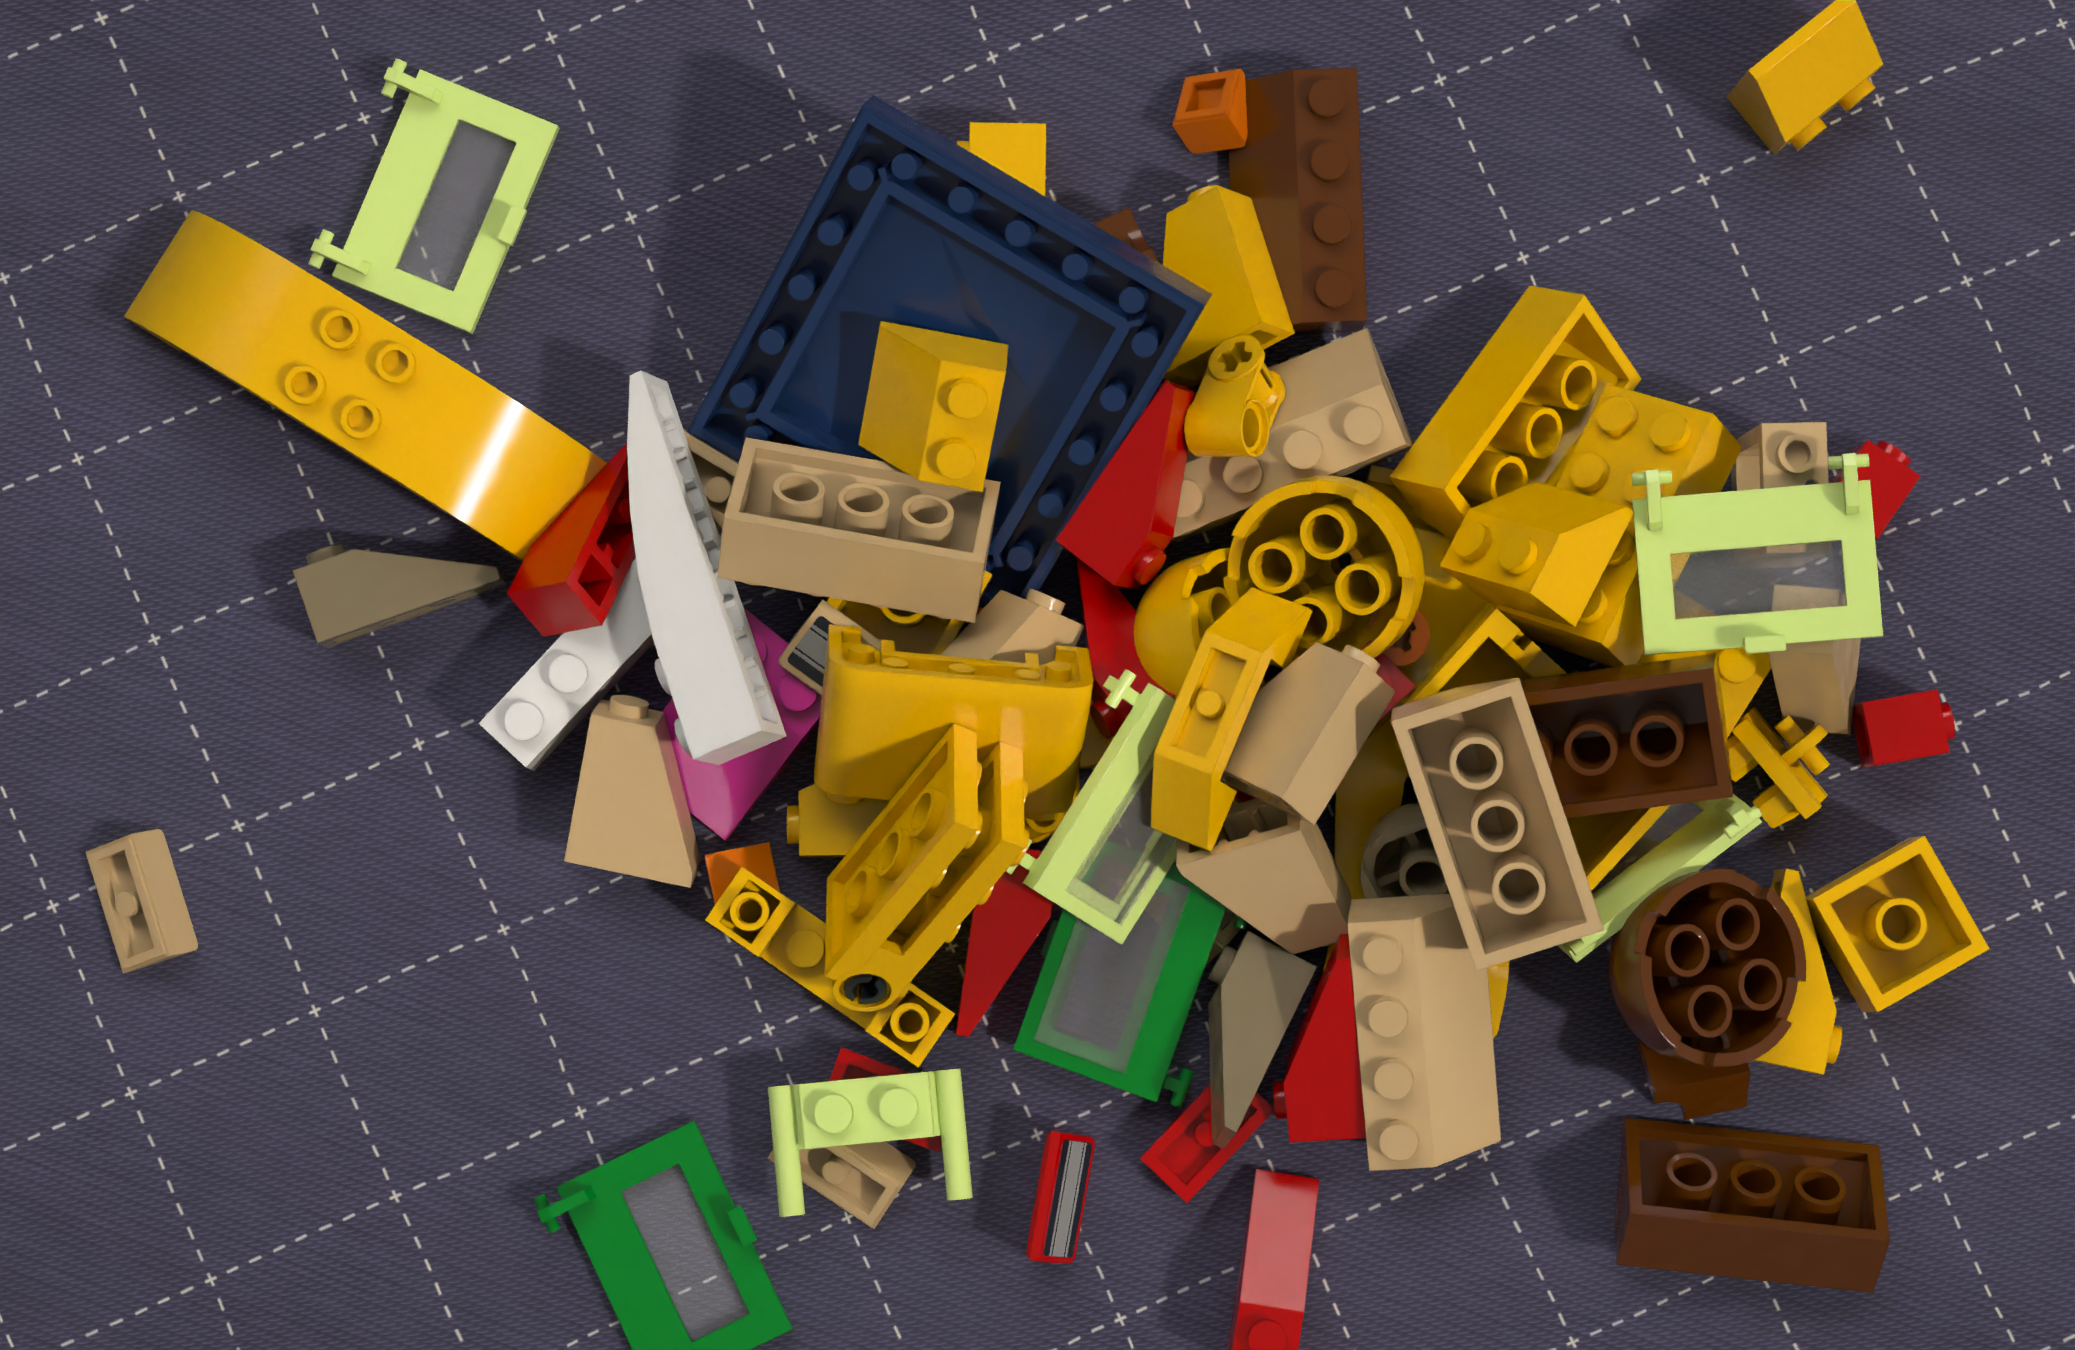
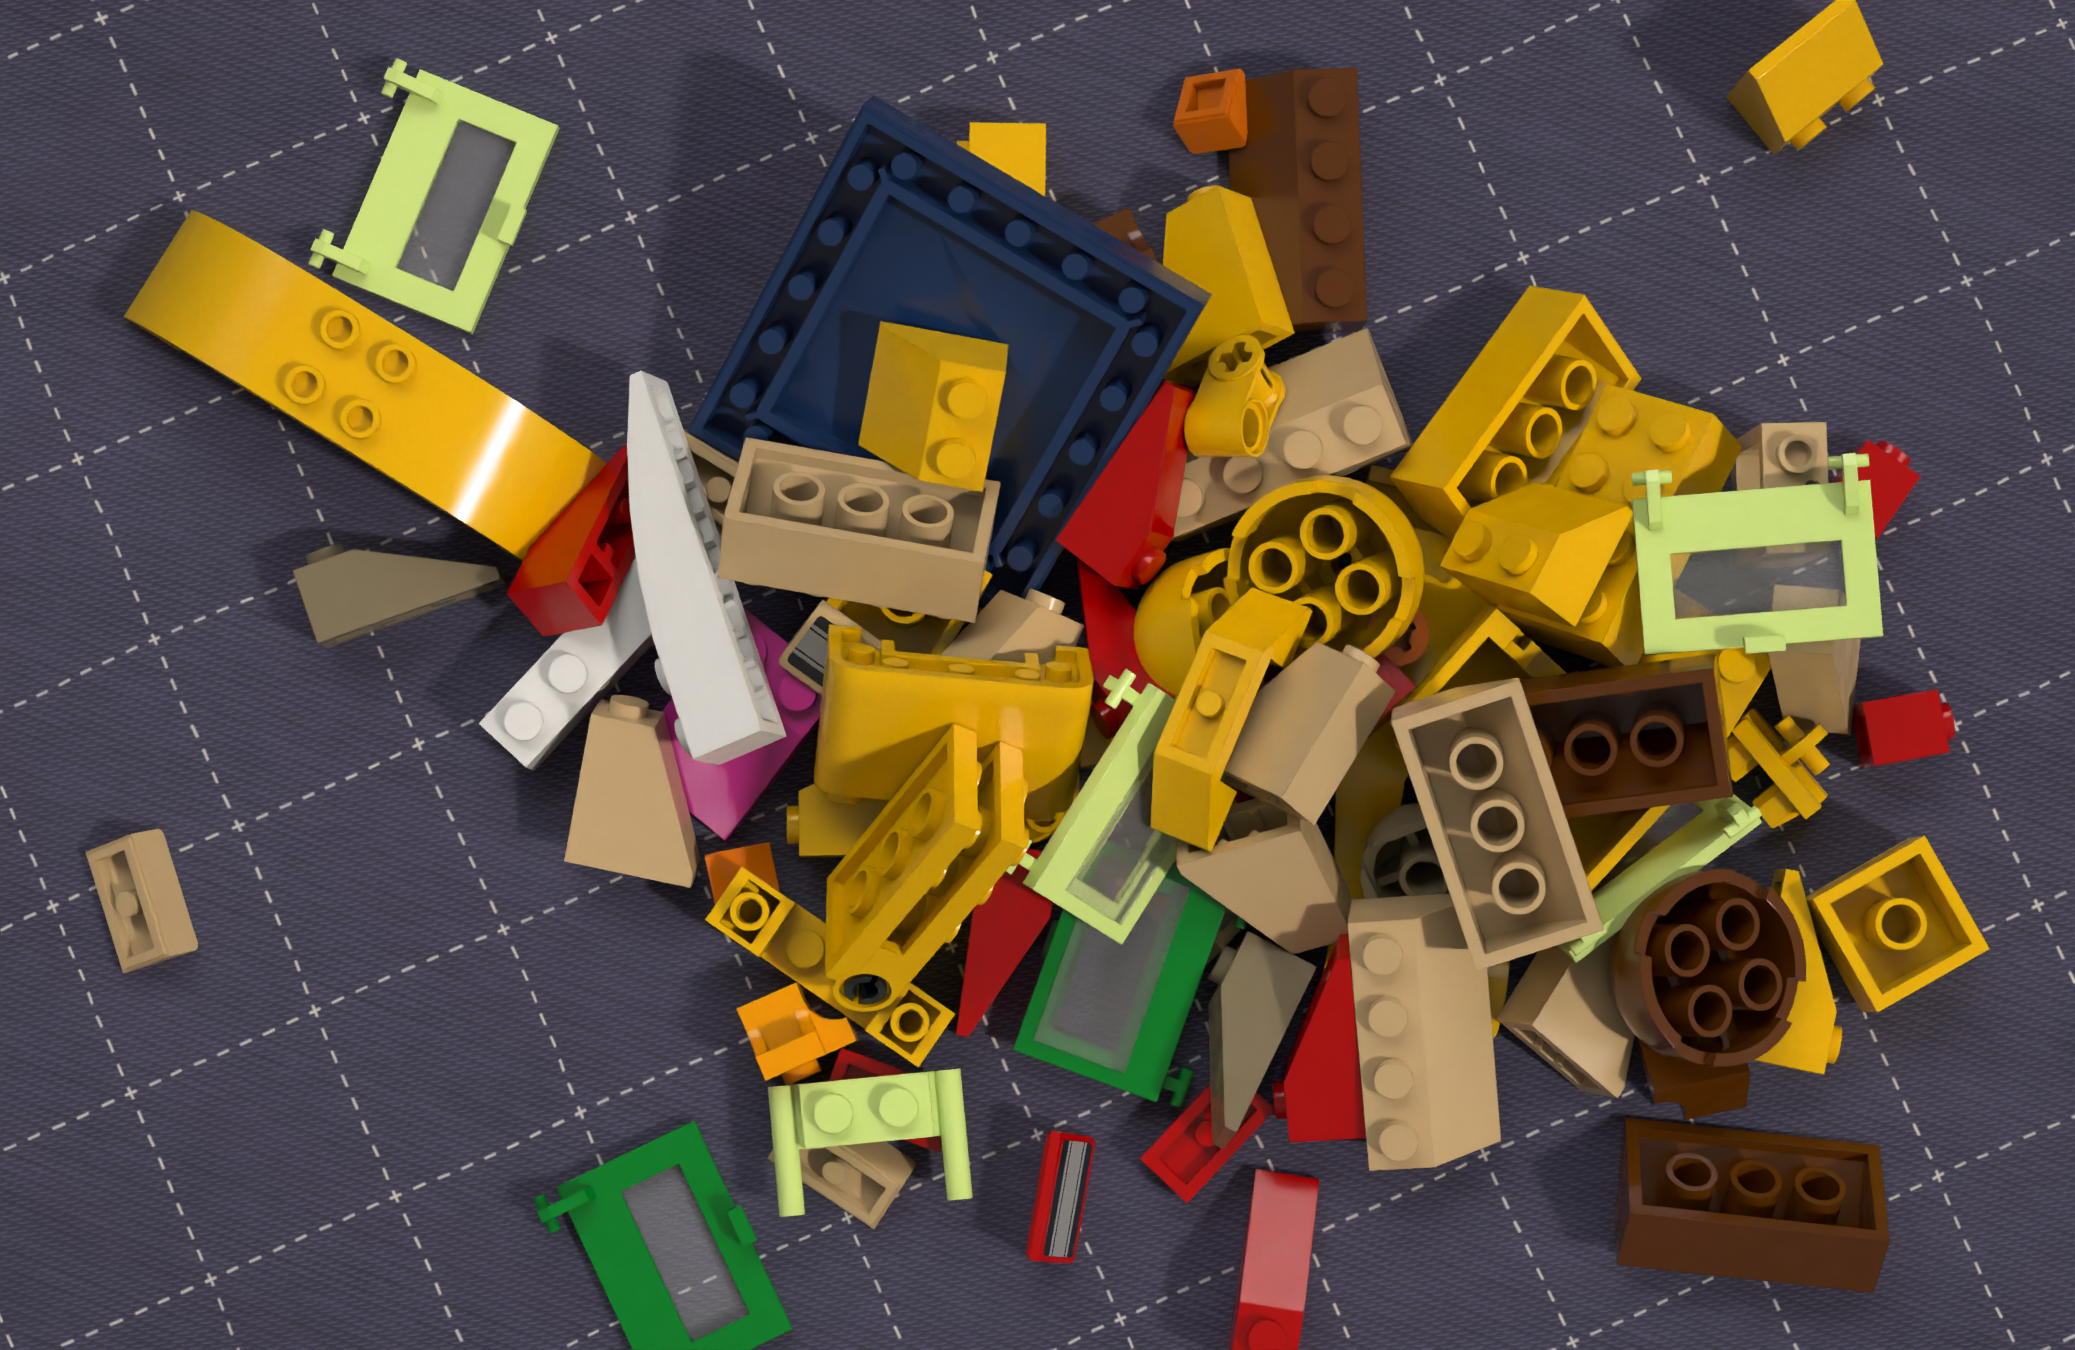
(791, 1034): none -> light orange brick
(1572, 1019): none -> tan slope

